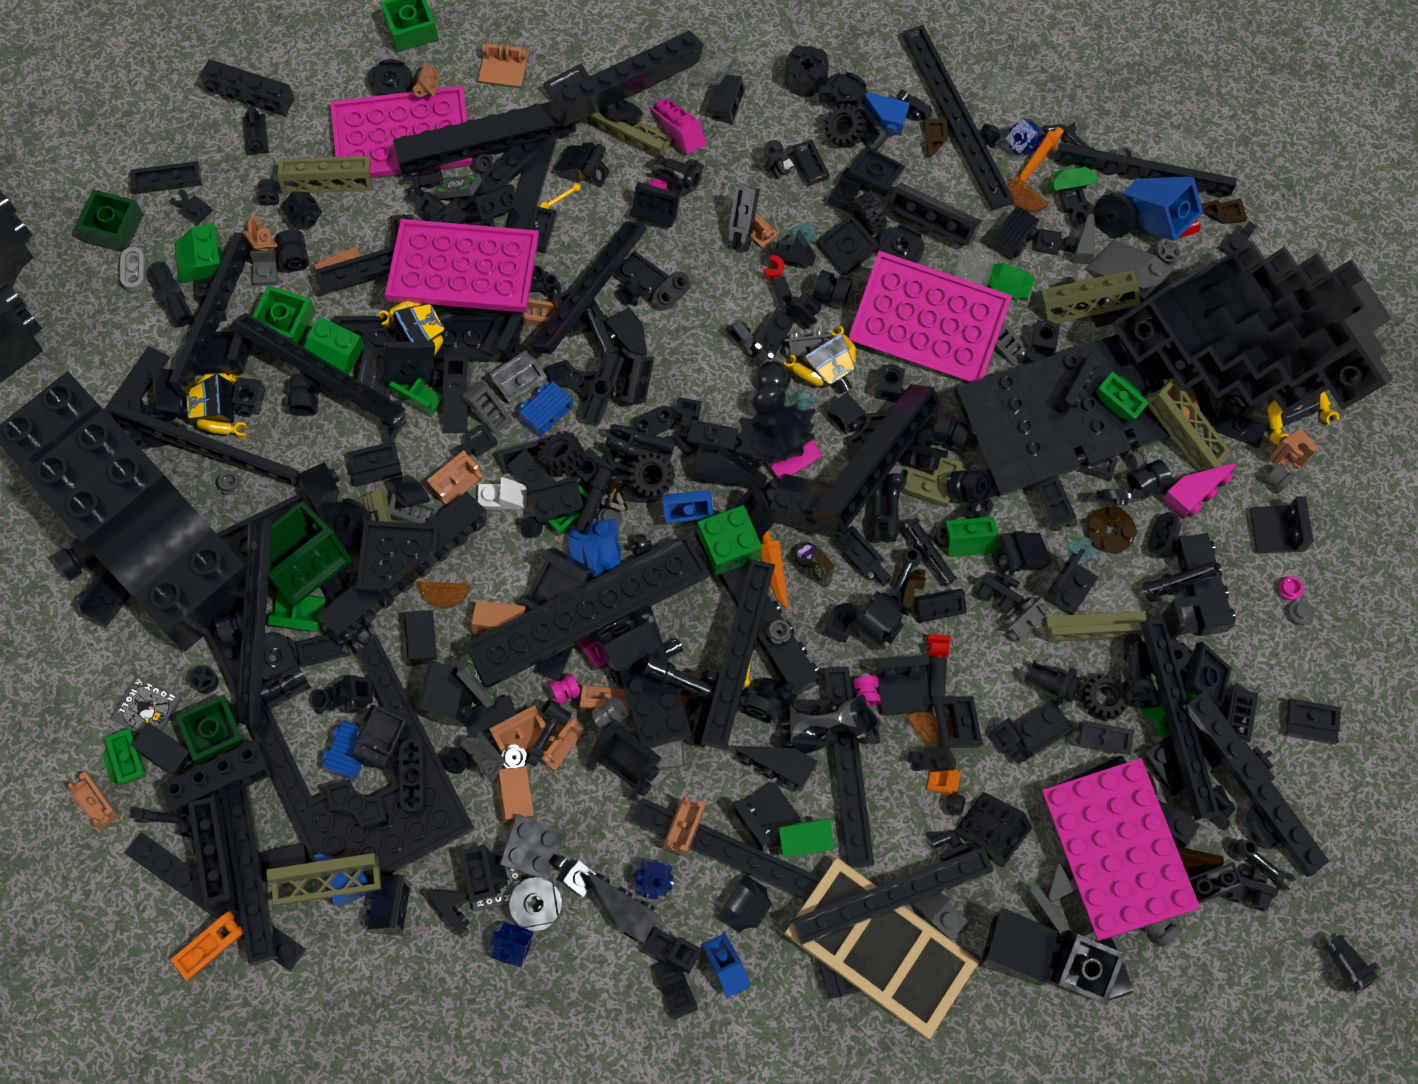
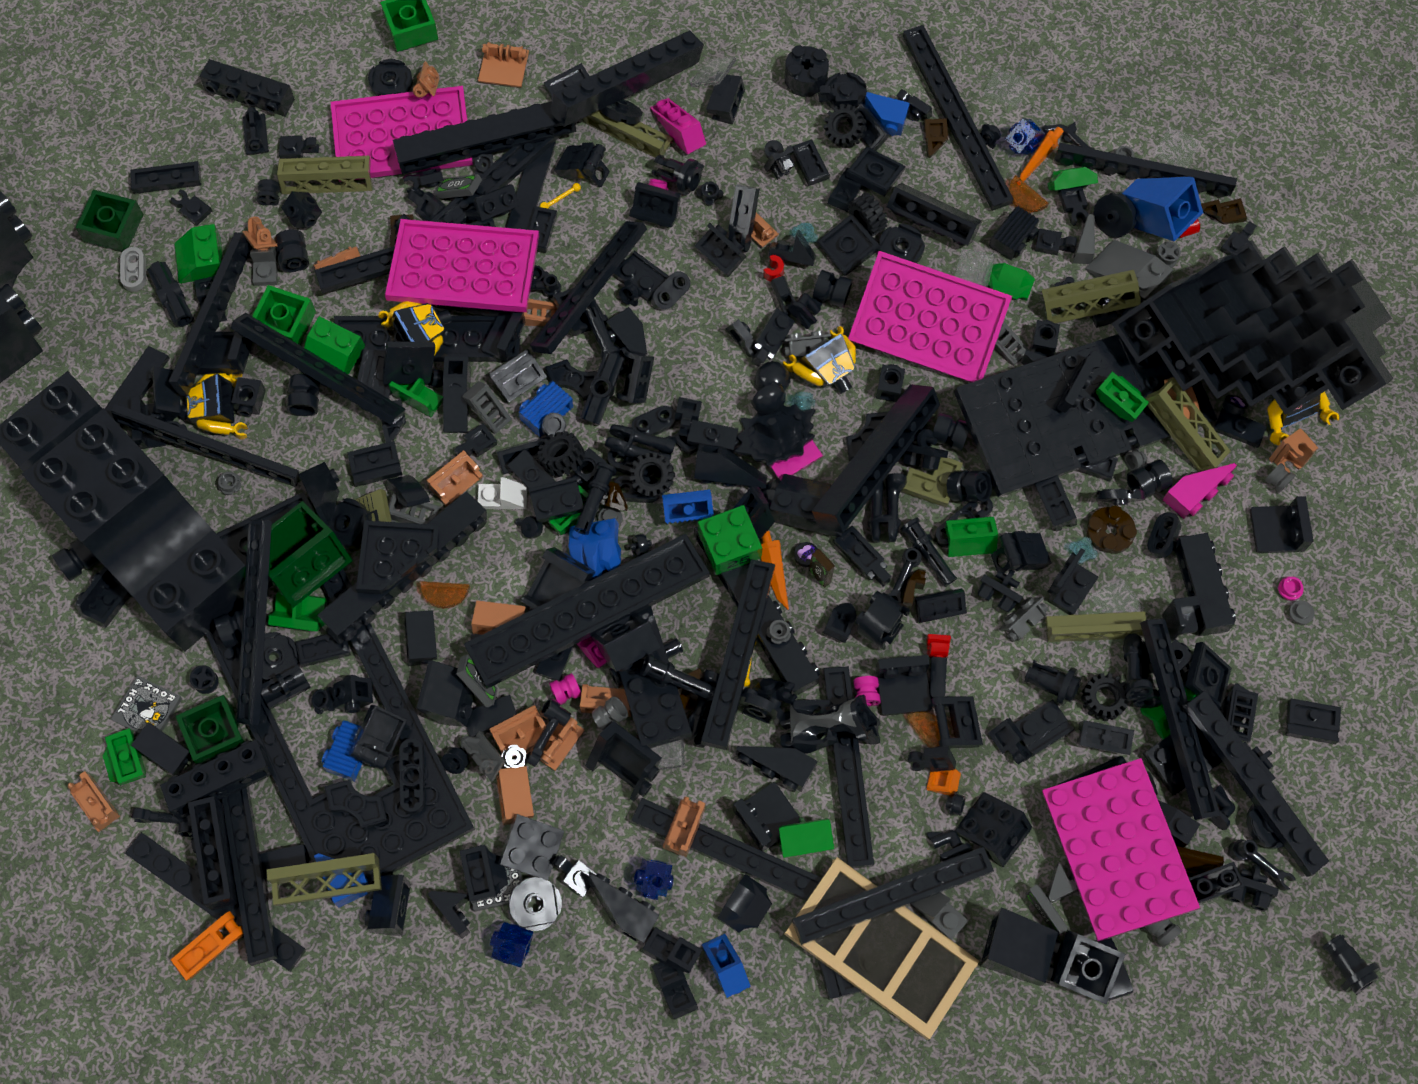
(295, 146): none -> black plate
(553, 423): none -> black tile
(709, 187): none -> black plate
(720, 251): none -> black bracket
(846, 413): black brick -> none
(1170, 583): black pin -> none

